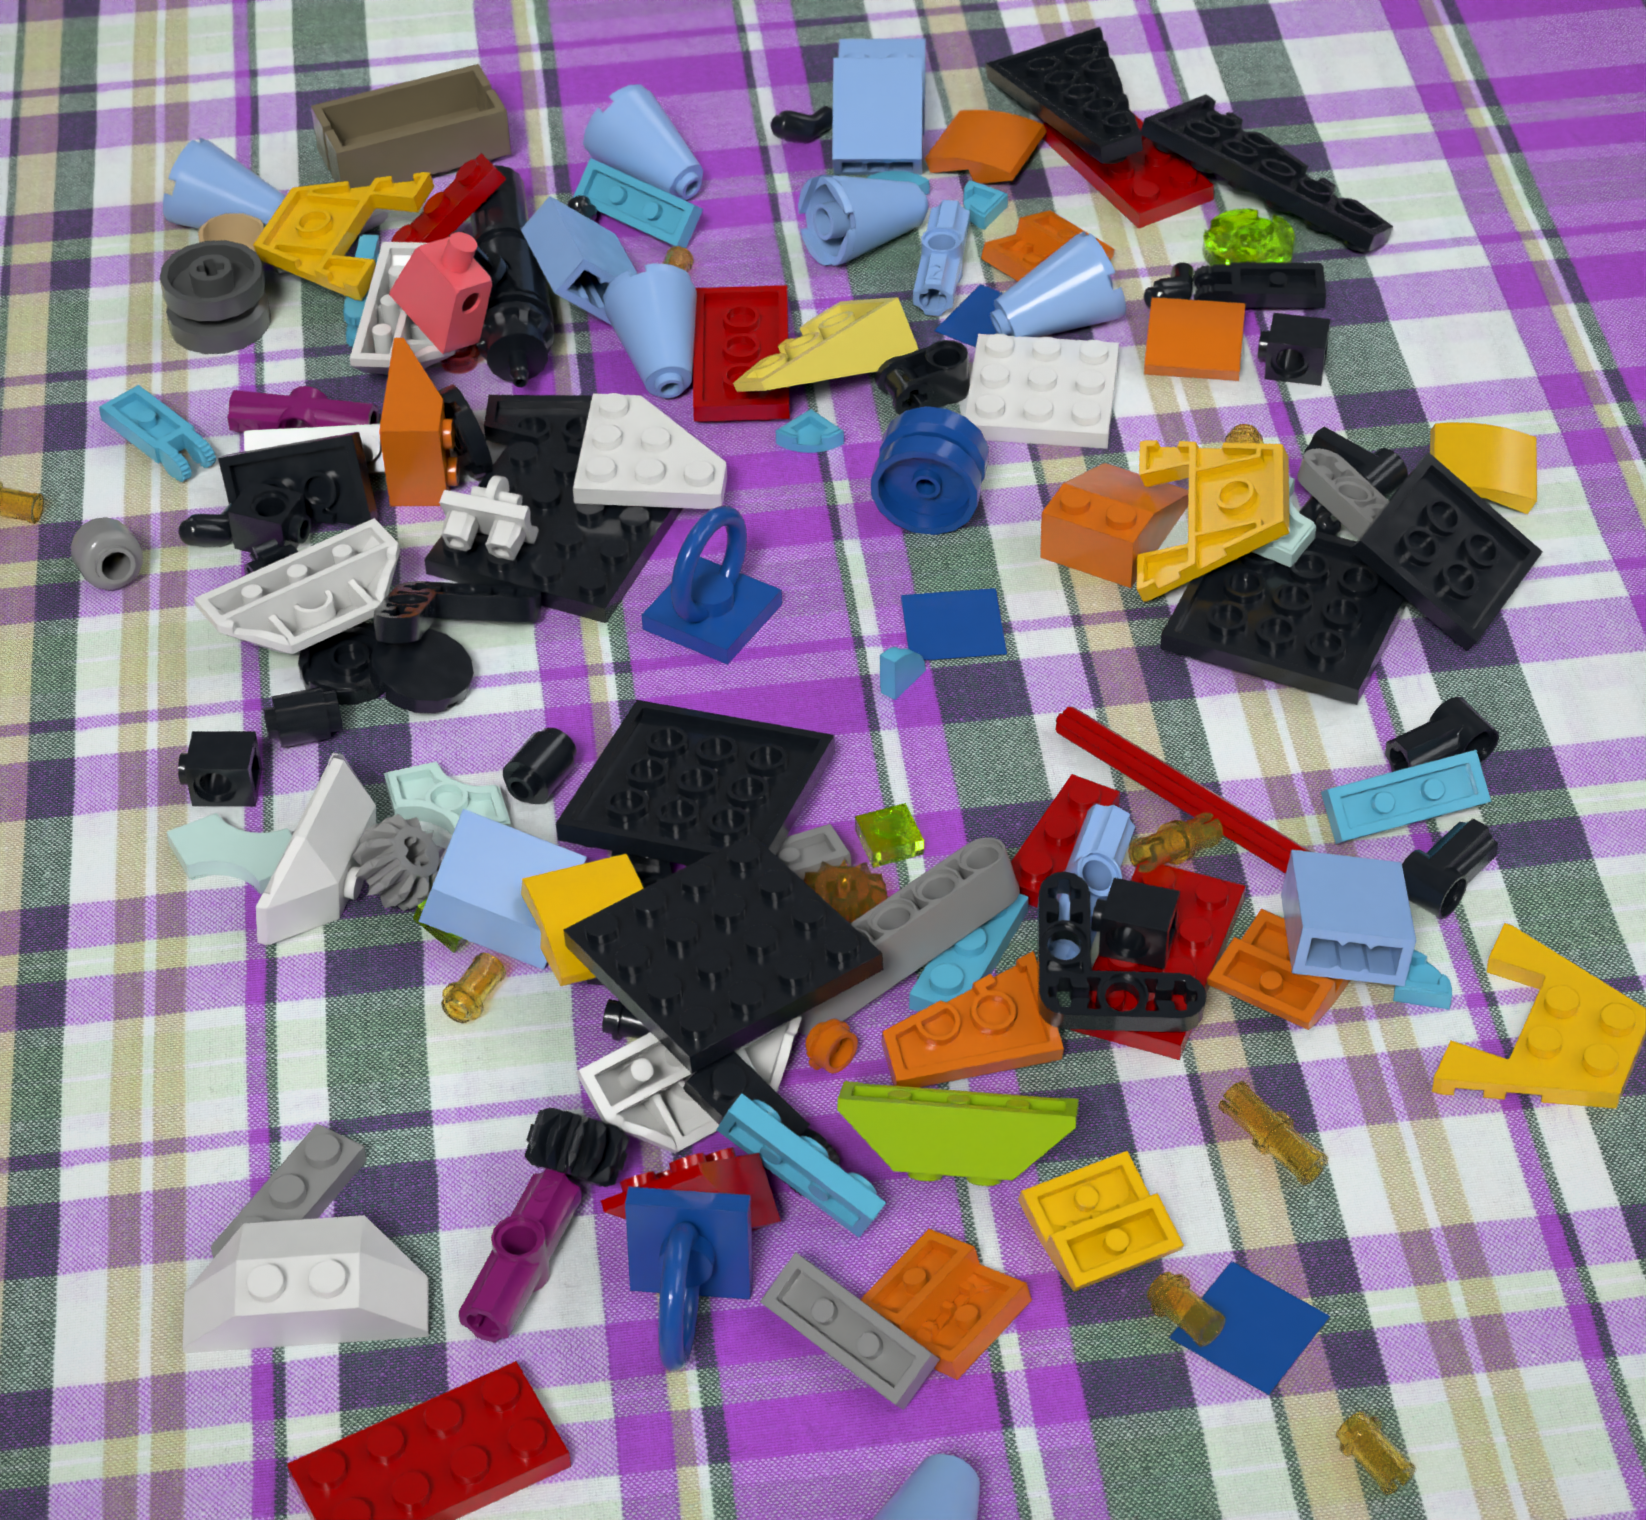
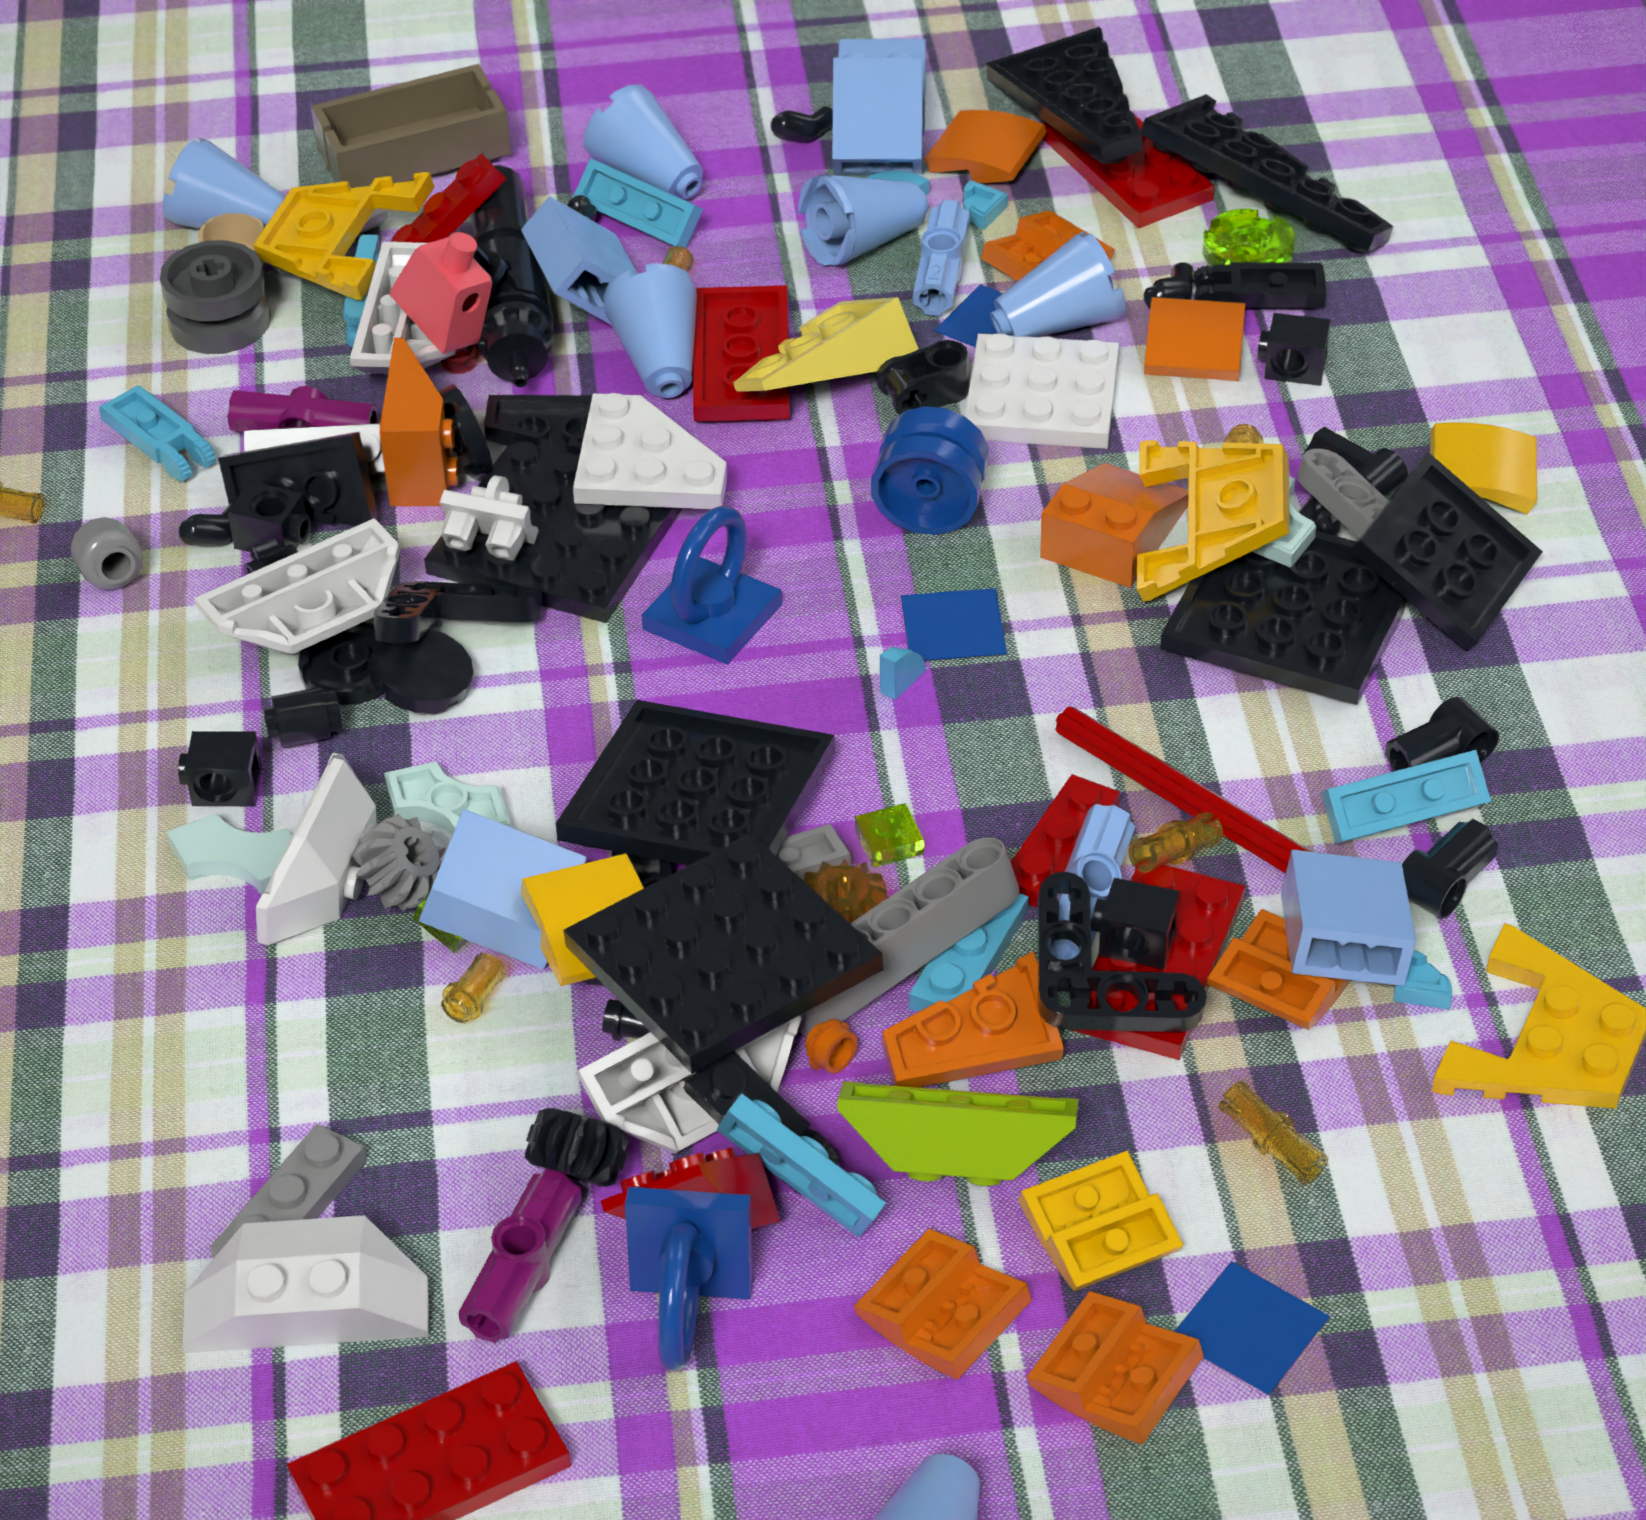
(539, 765): black brick -> none
(809, 434): medium azure tile -> none
(850, 1331): light grey plate -> none
(1115, 1367): none -> orange slope
(1174, 1298): clear yellow pin -> none
(1374, 1451): clear yellow pin -> none

